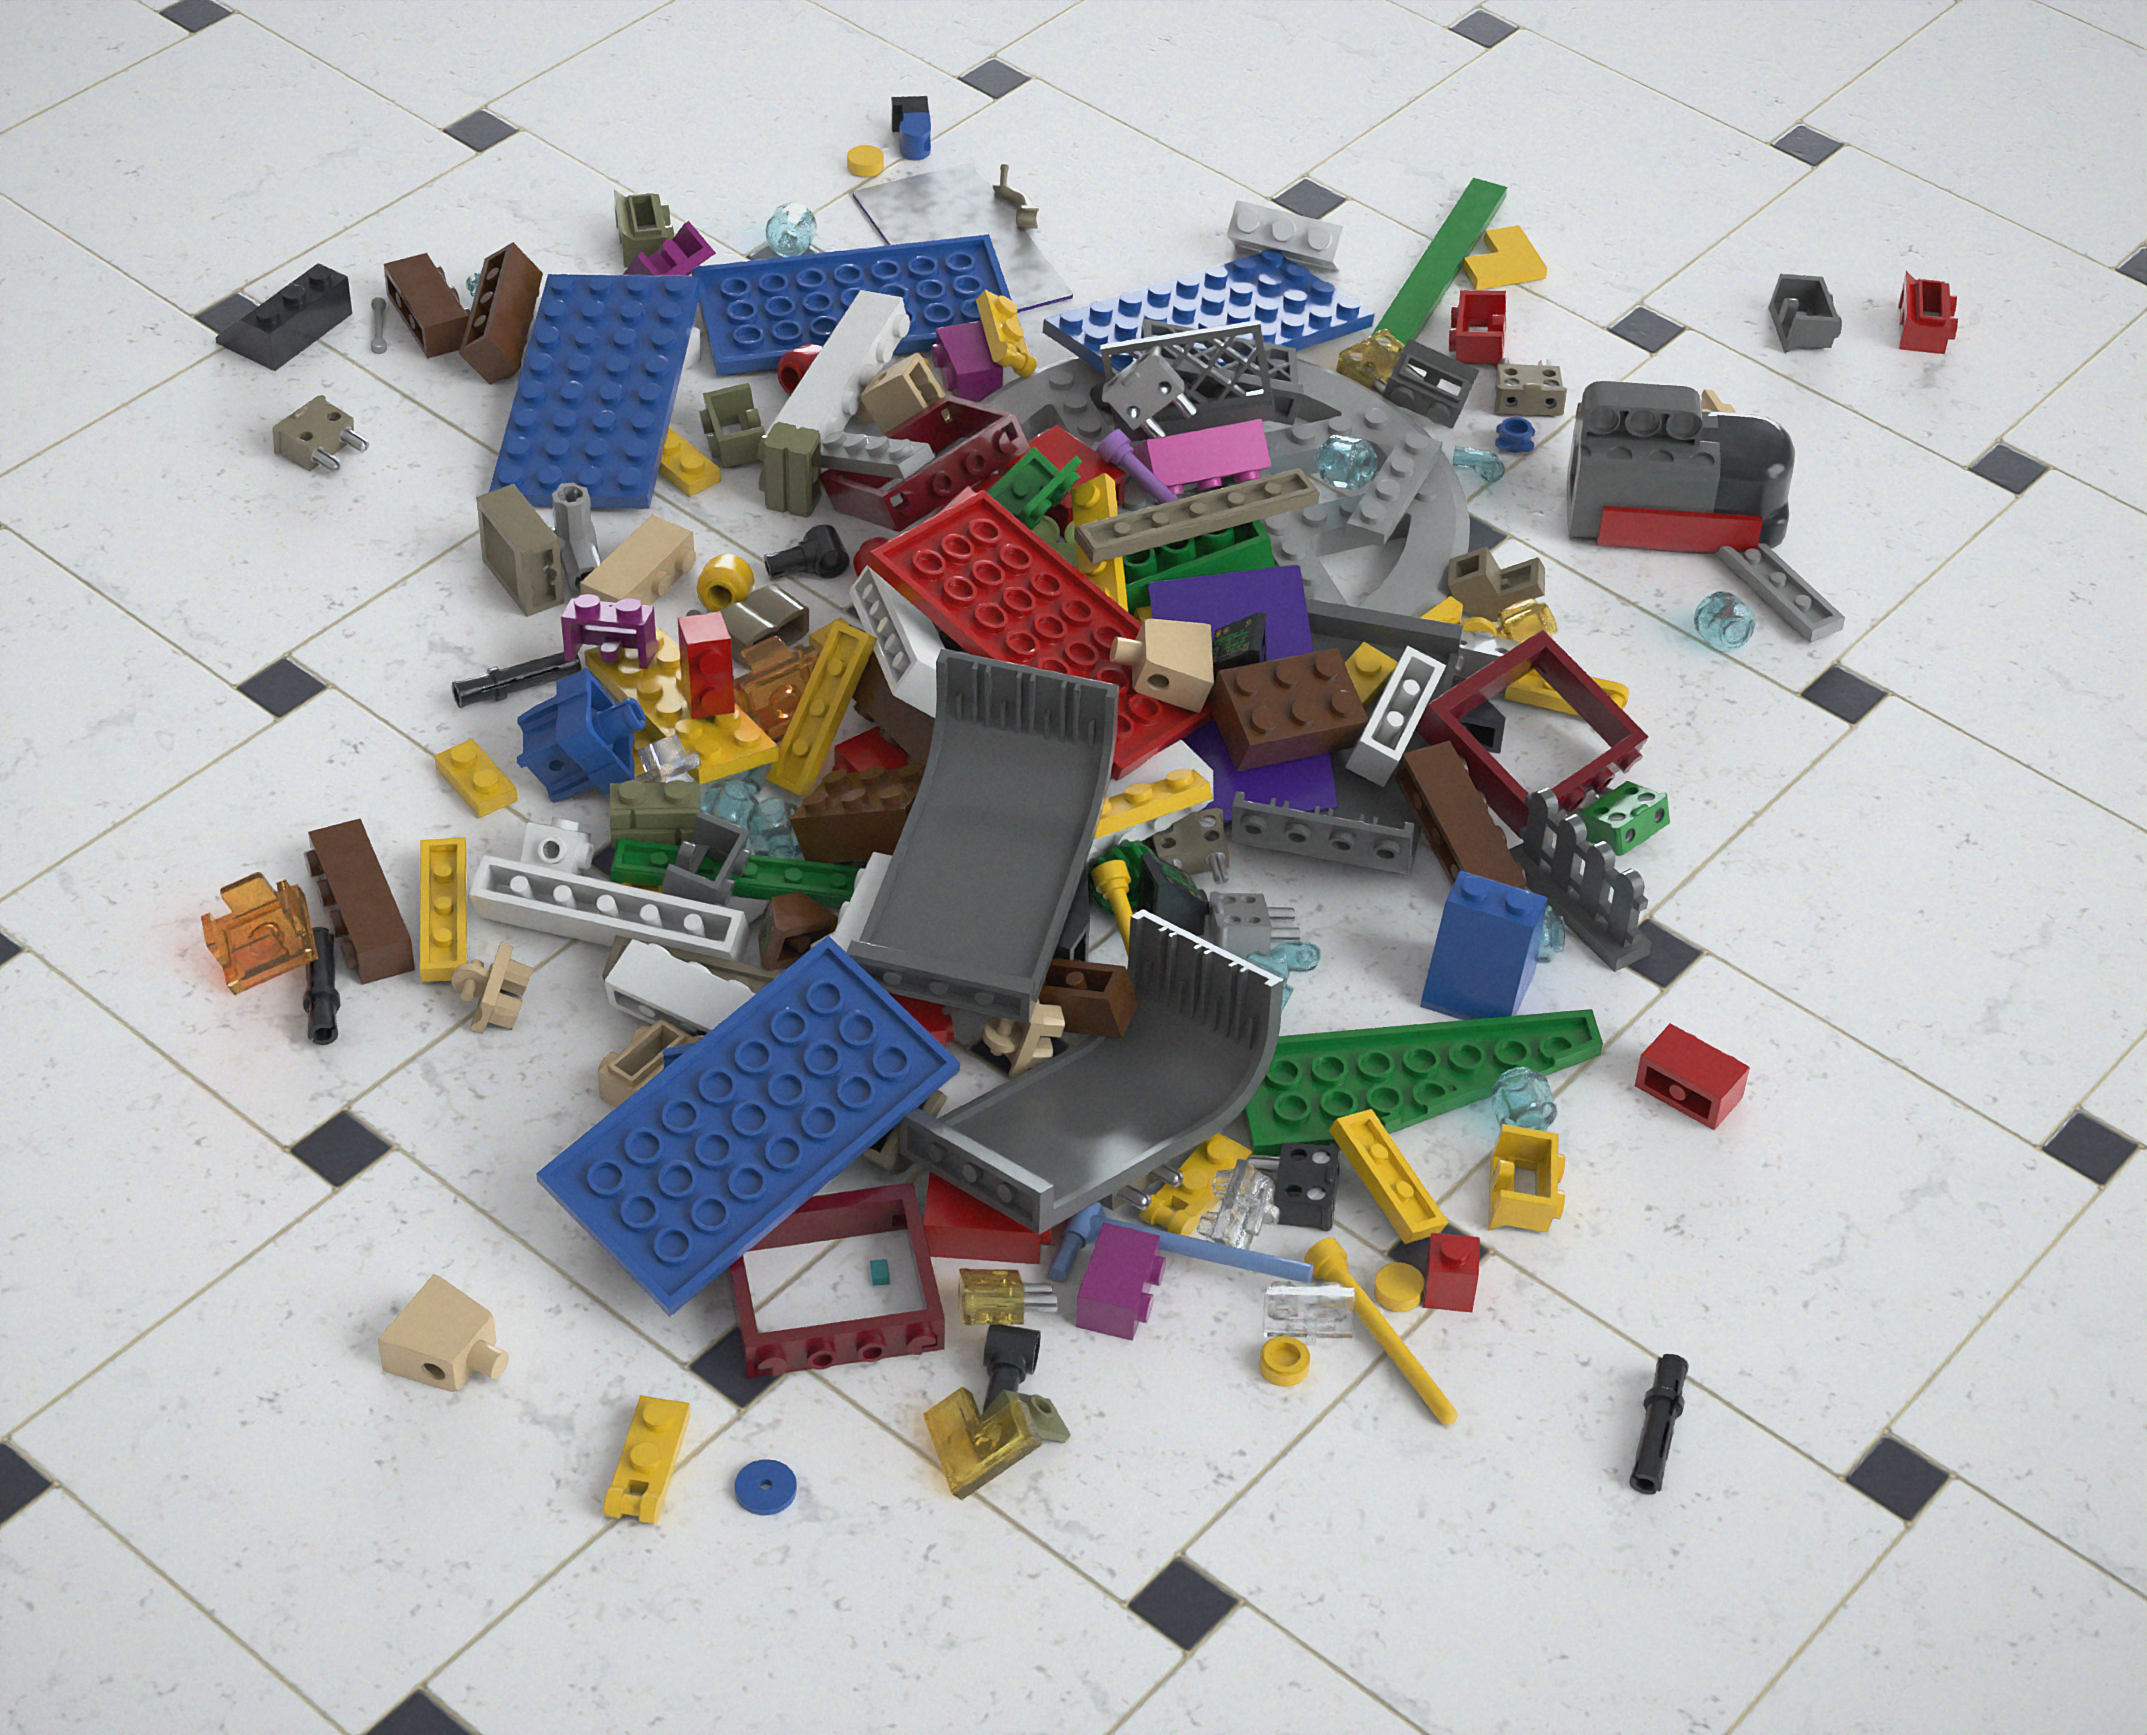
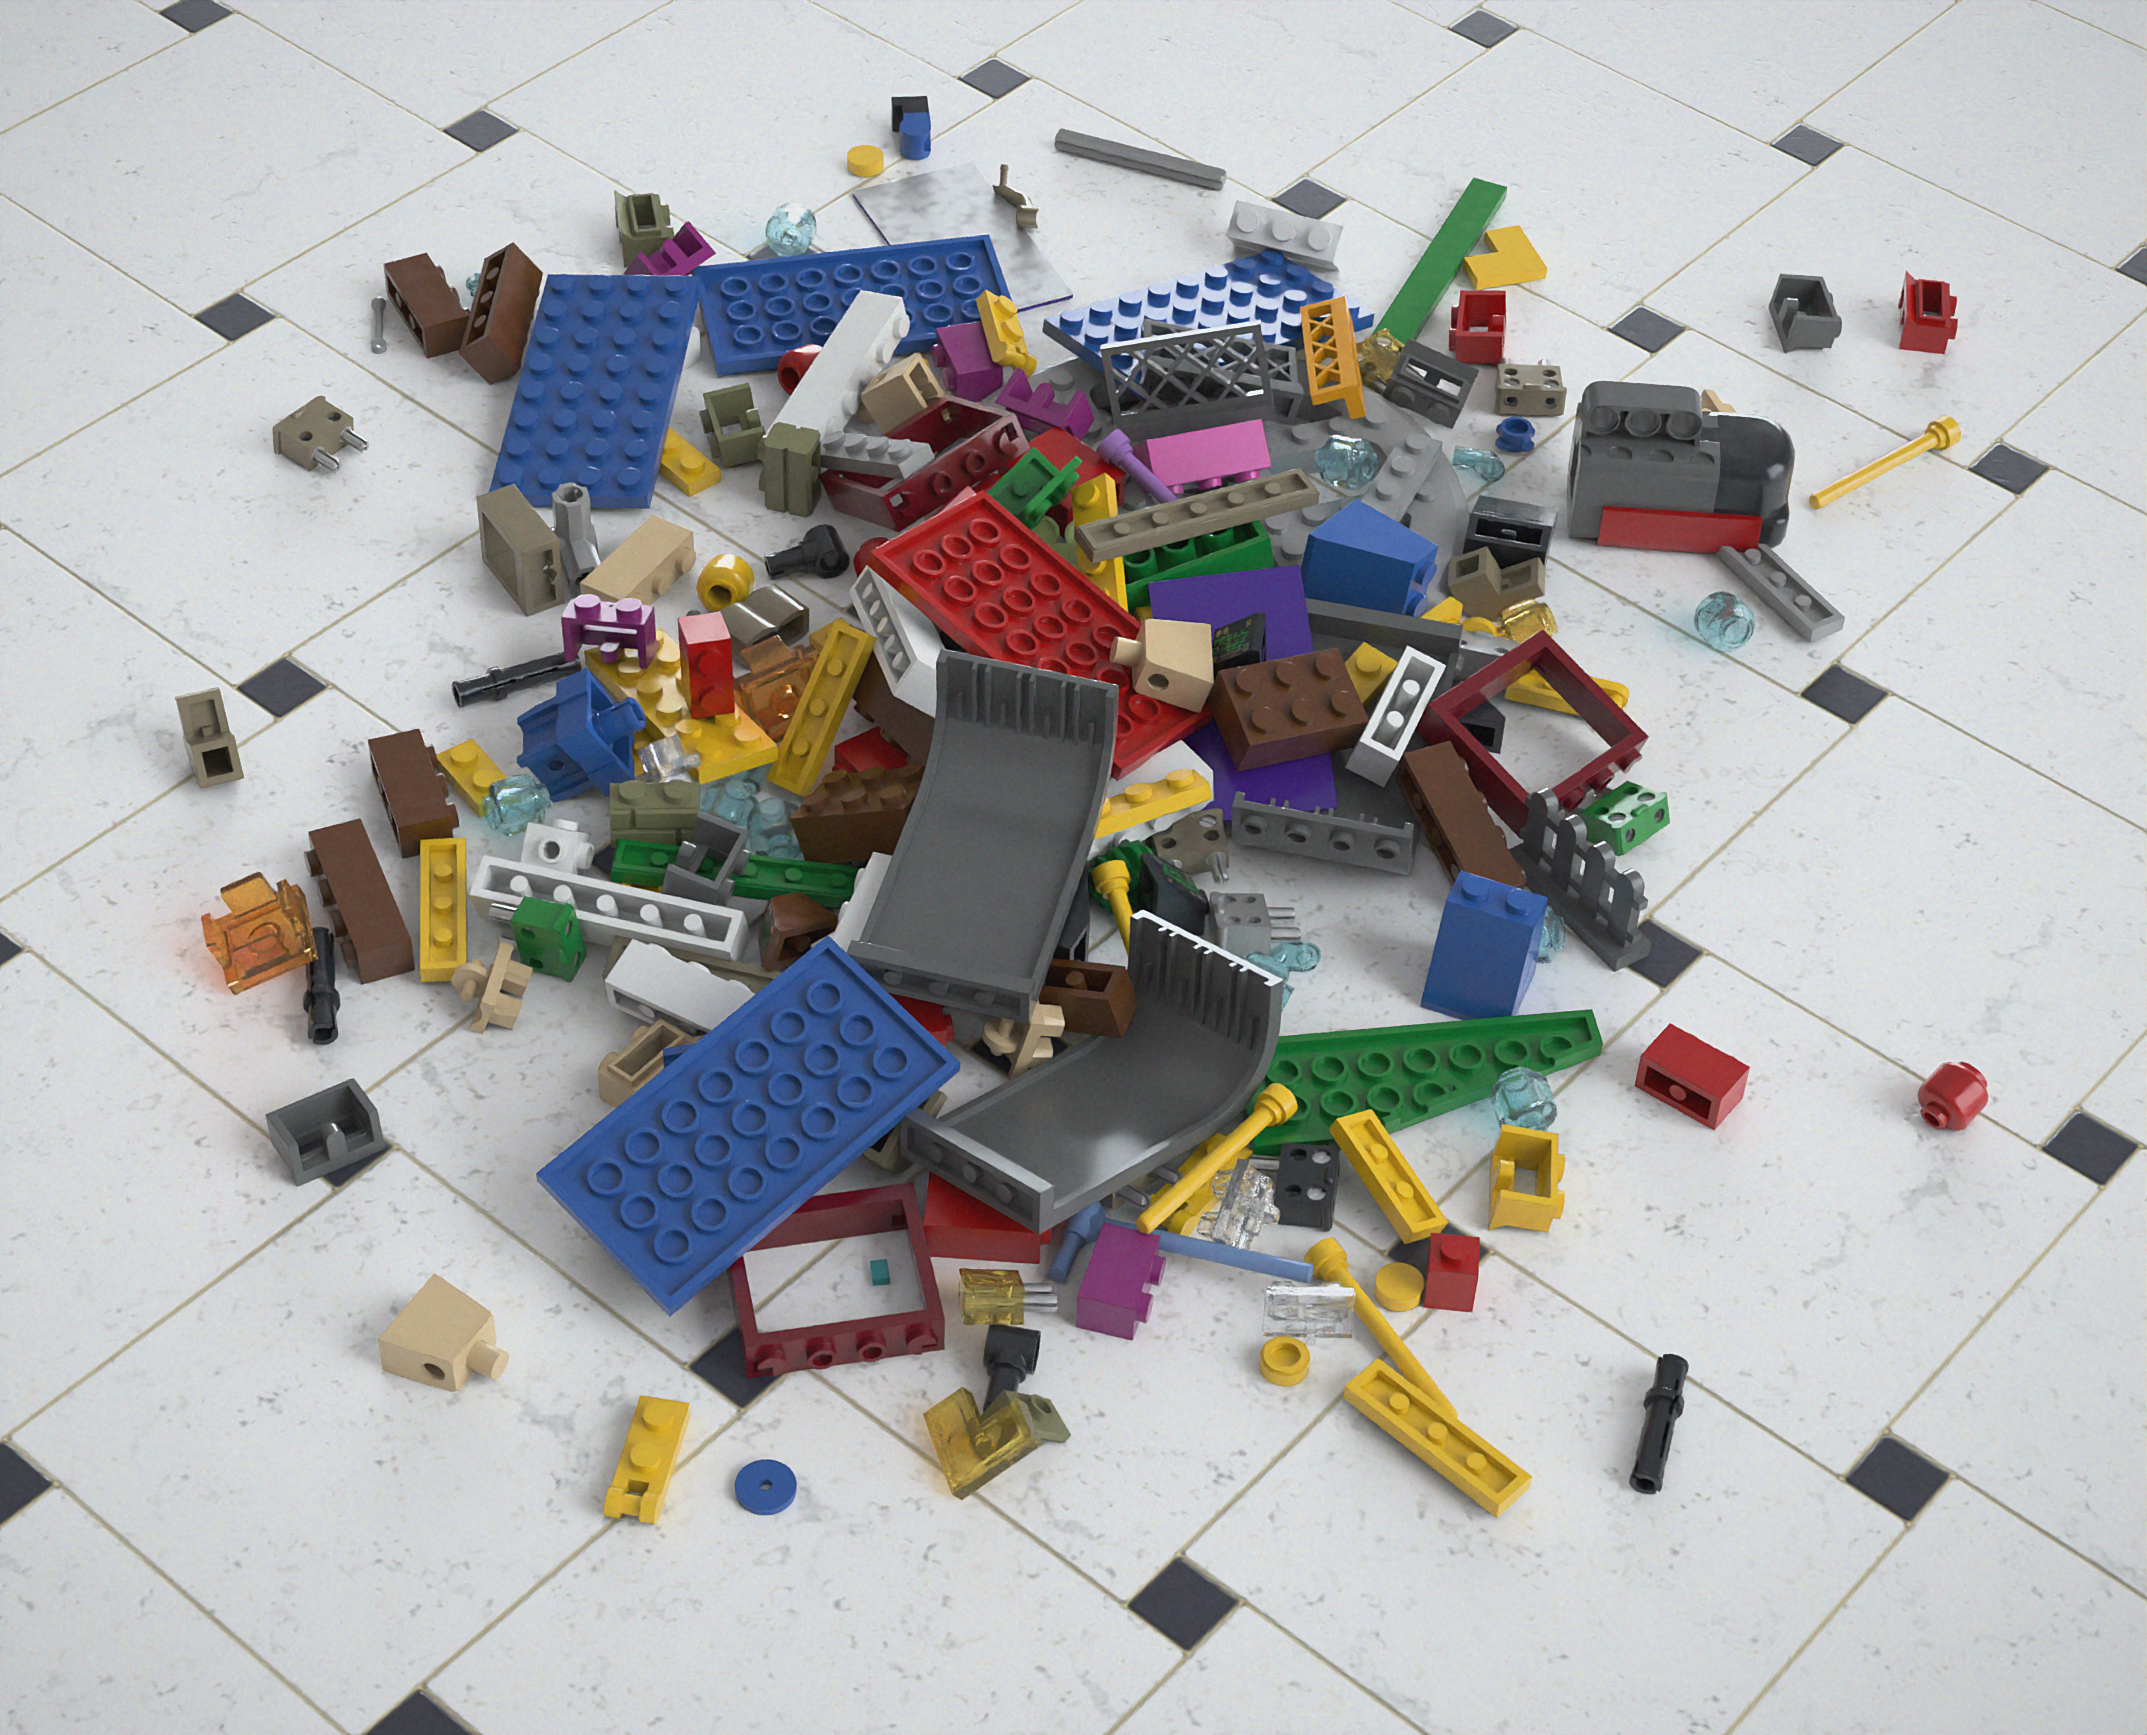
(208, 738): none -> dark tan brick
(291, 318): black slope -> none
(324, 1117): none -> dark grey window
(412, 790): none -> reddish brown brick
(514, 803): none -> clear light blue head
(544, 936): none -> green piece
(1038, 410): none -> magenta window
(1140, 159): none -> light grey axle
(1141, 387): light grey piece -> none
(1272, 1108): none -> yellow piece
(1340, 347): none -> light orange fence
(1368, 562): none -> blue slope
(1437, 1437): none -> yellow plate
(1510, 530): none -> black slope
(1939, 435): none -> yellow piece
(1953, 1096): none -> red head

